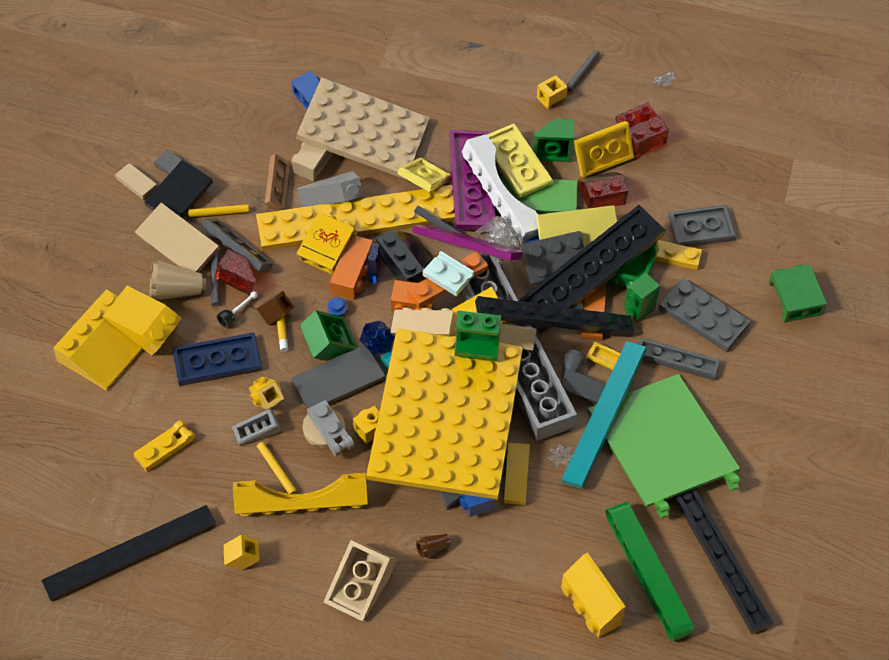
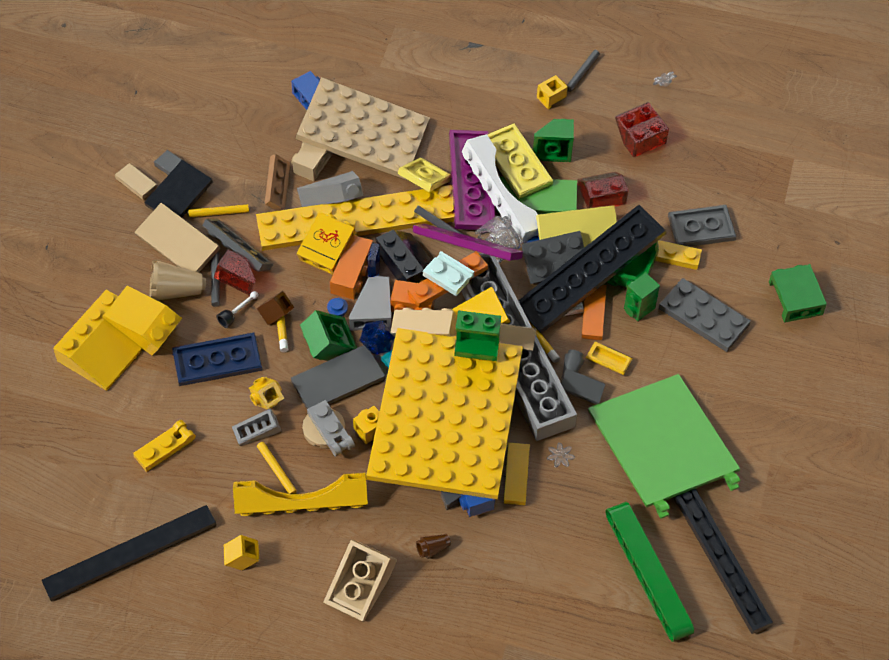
(372, 304): none -> light grey slope
(546, 346): none -> yellow bar
(556, 316): black plate -> none
(593, 596): yellow slope -> none
(604, 149): yellow tile -> none
(604, 415): teal tile -> none
(680, 359): dark grey tile -> none

